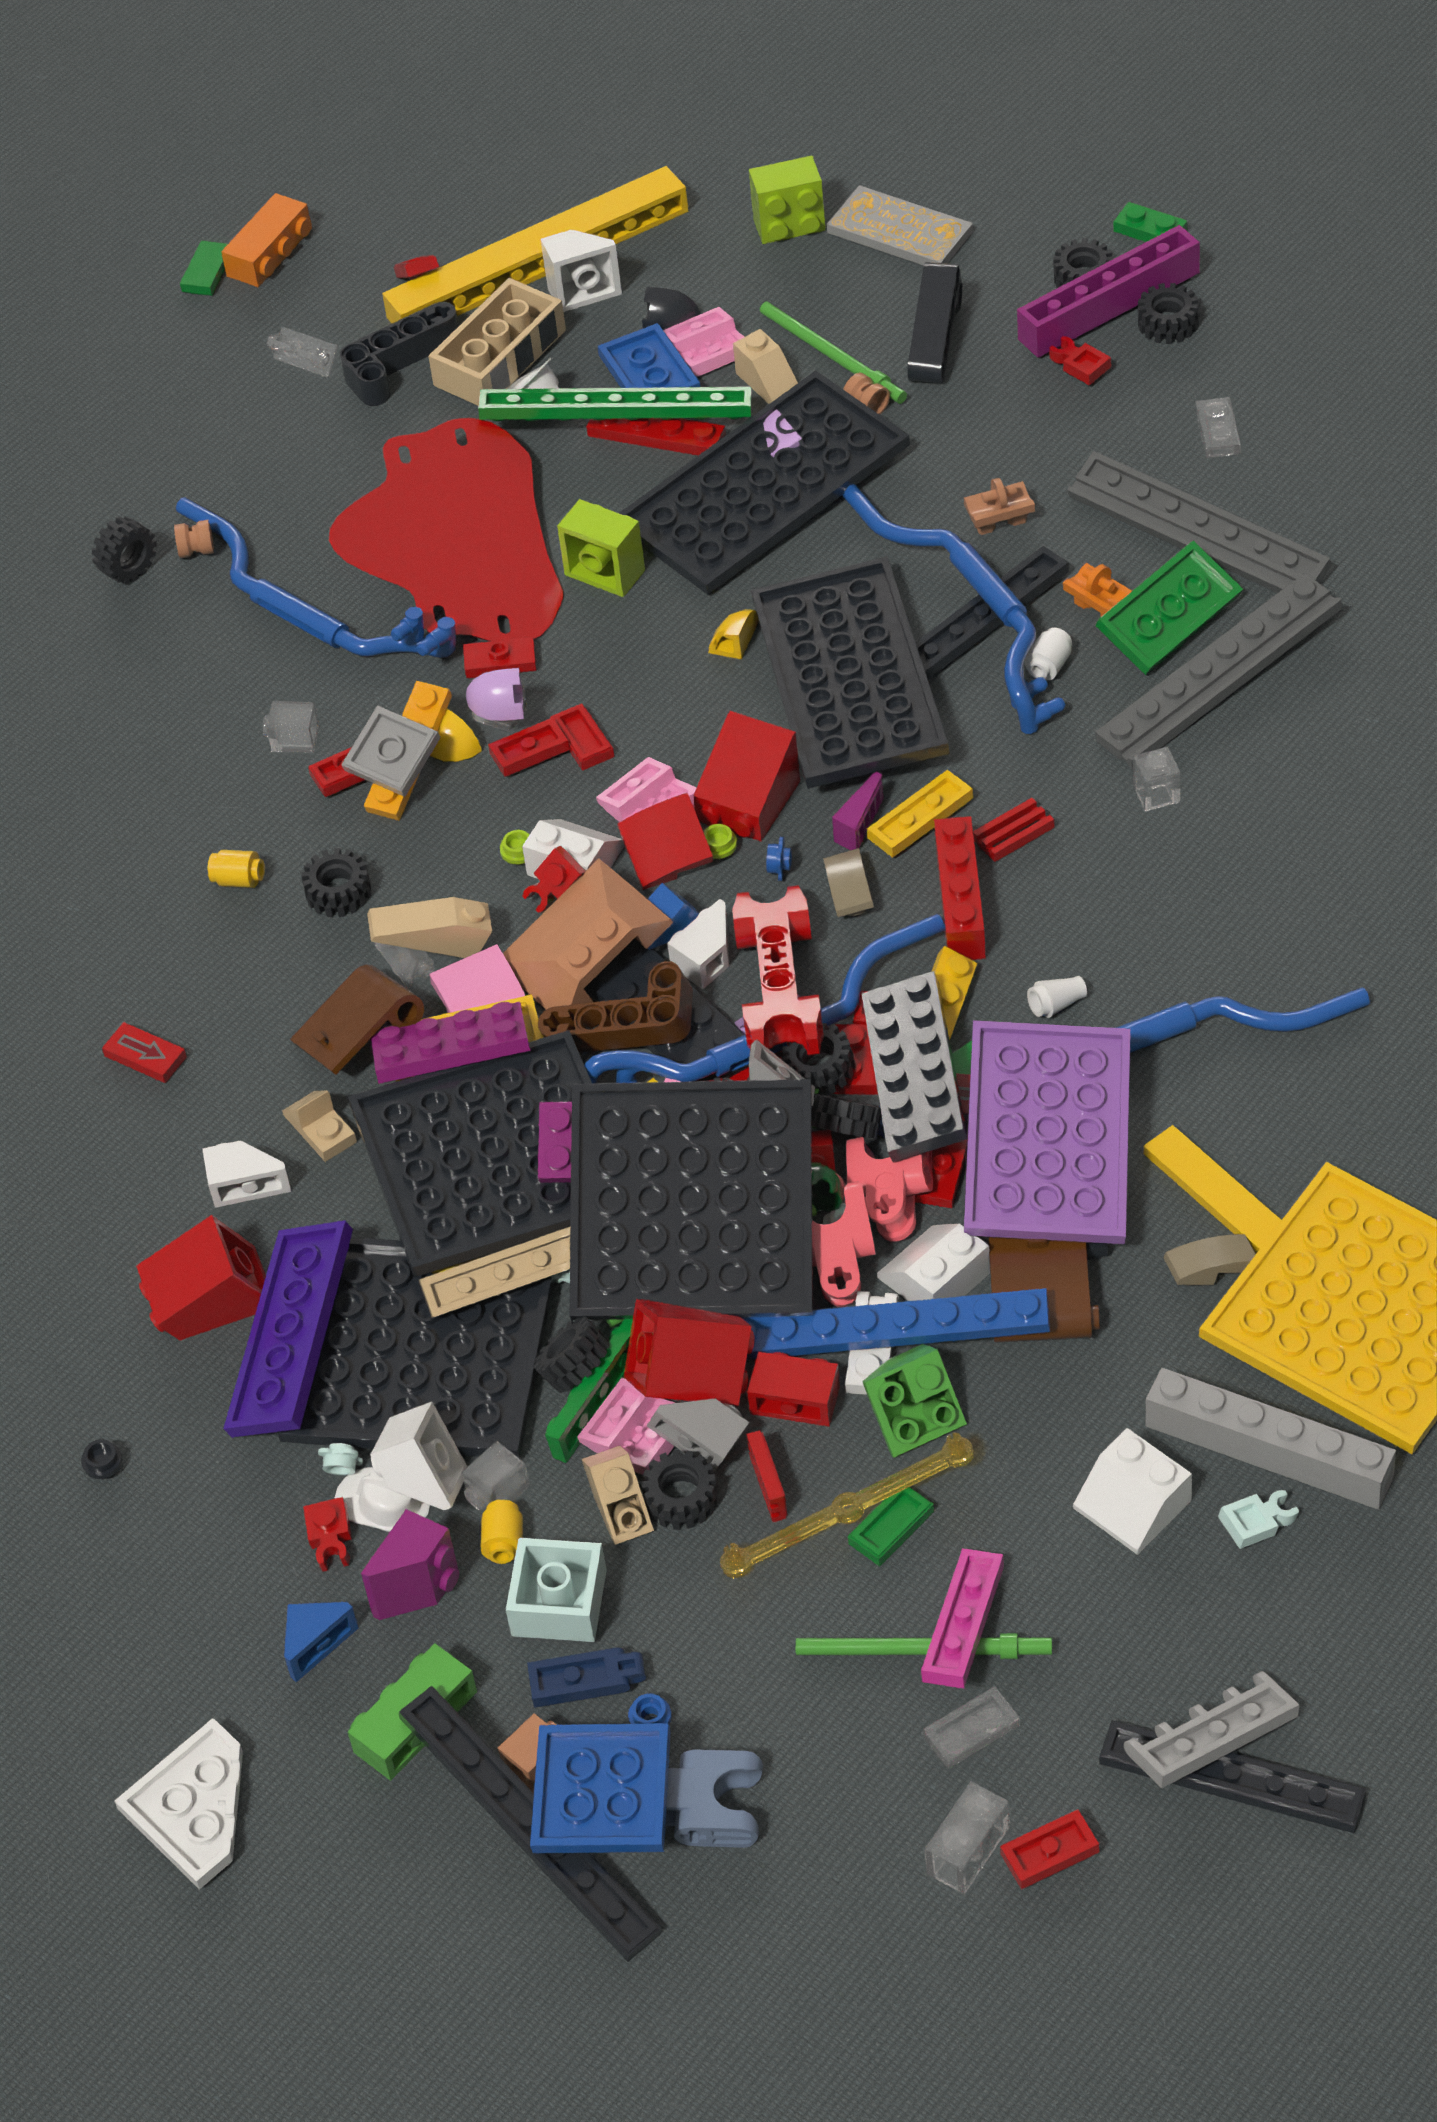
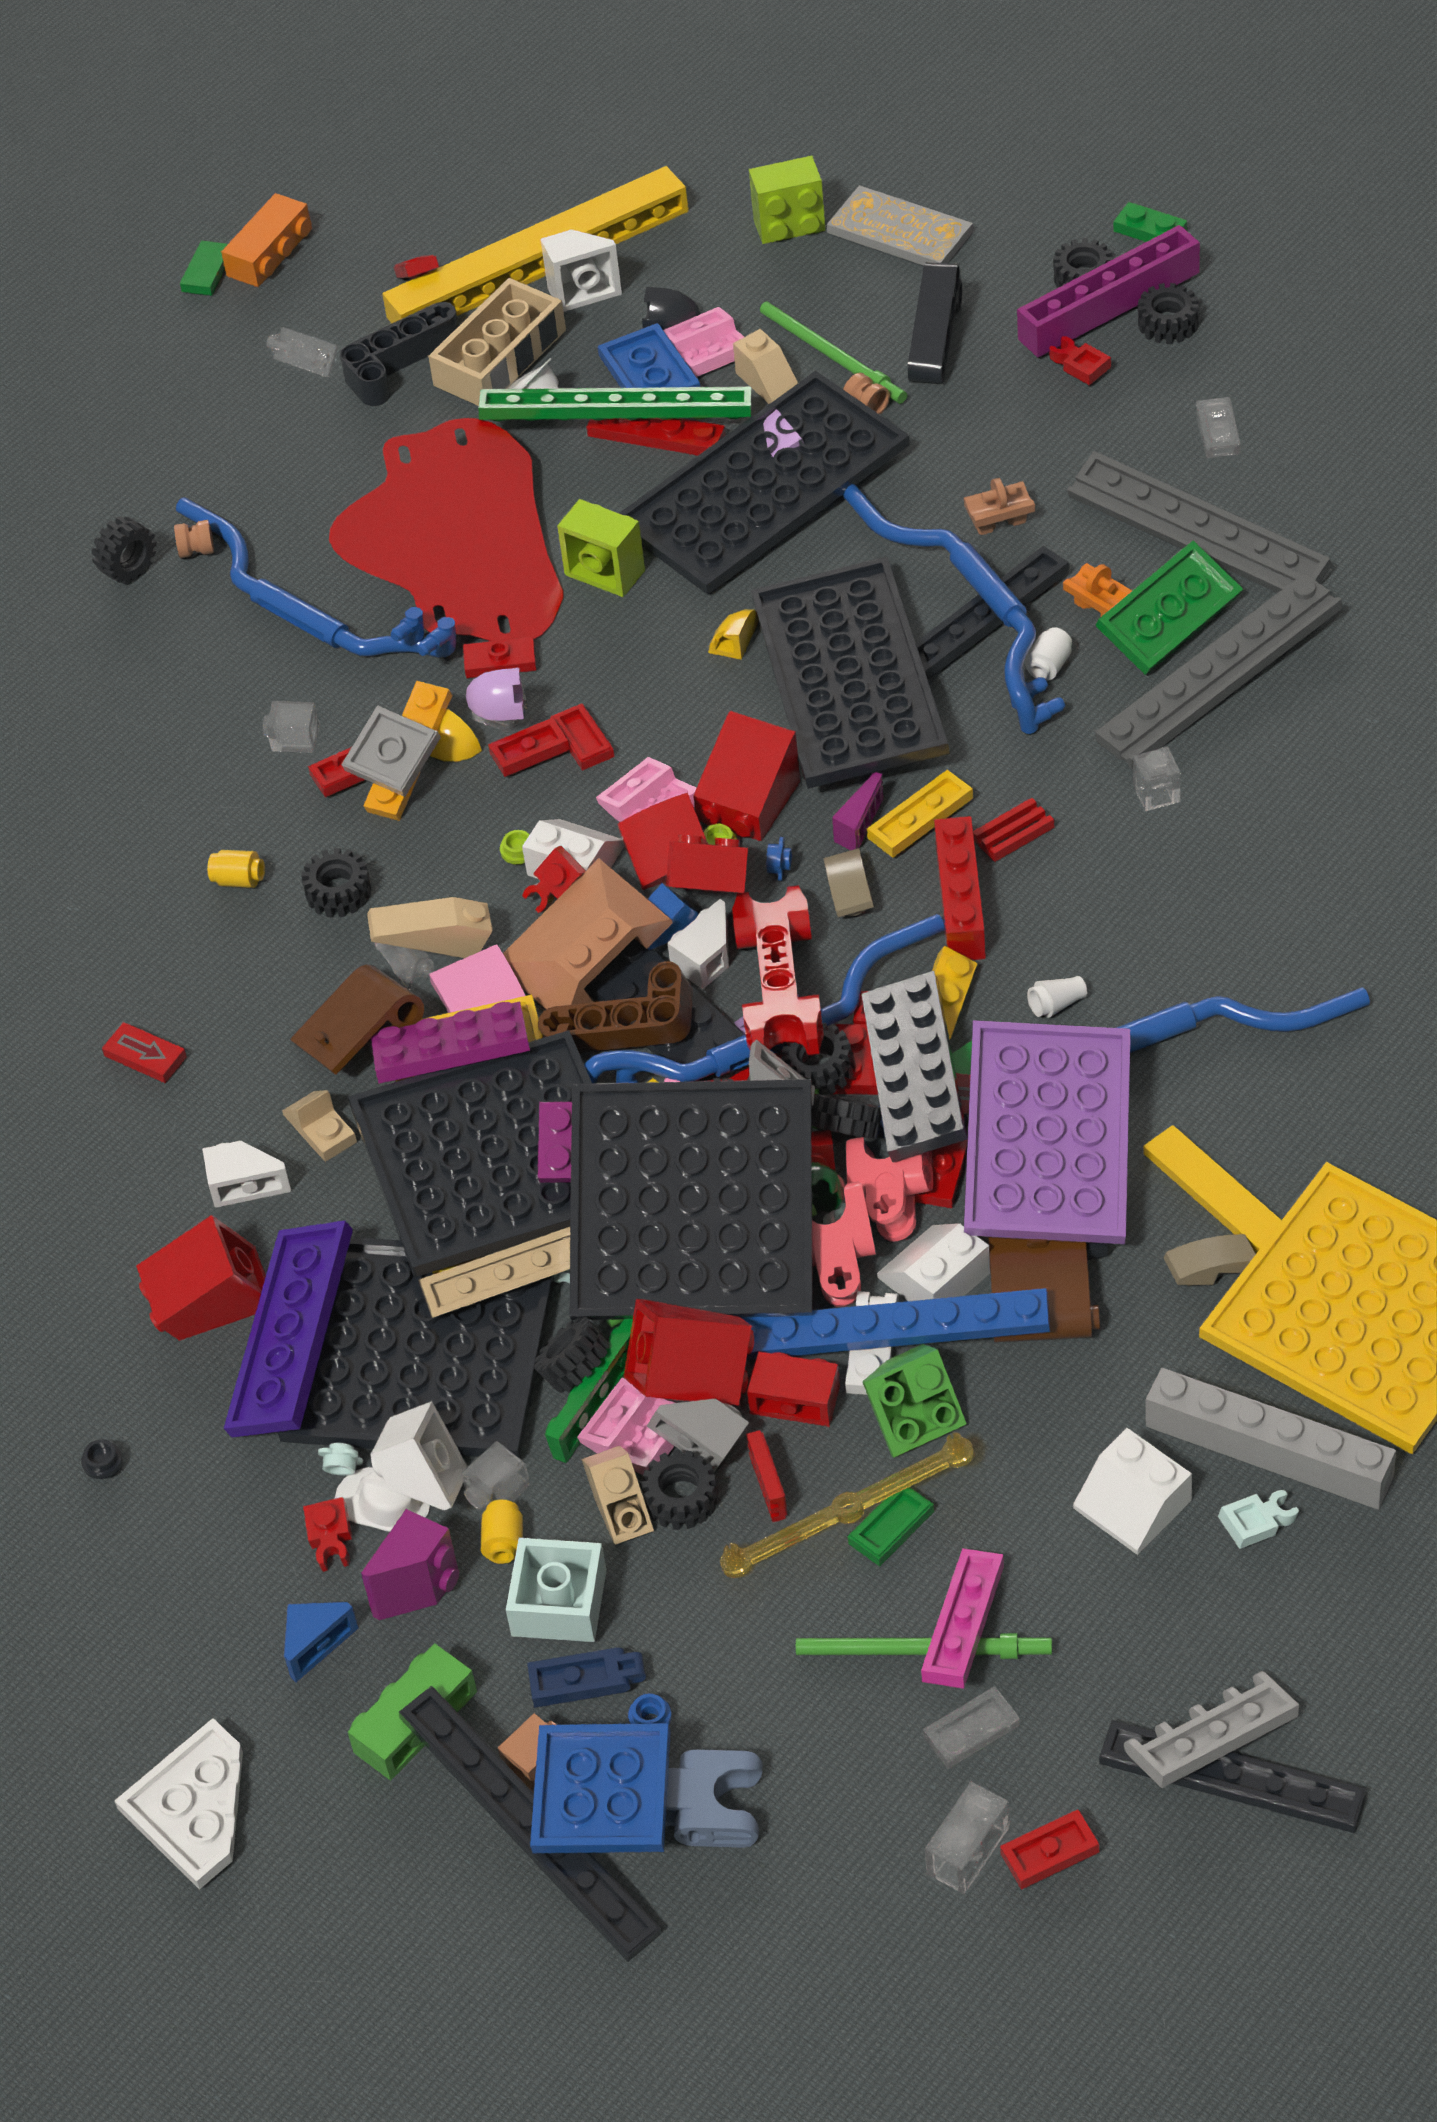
(706, 865): none -> red brick

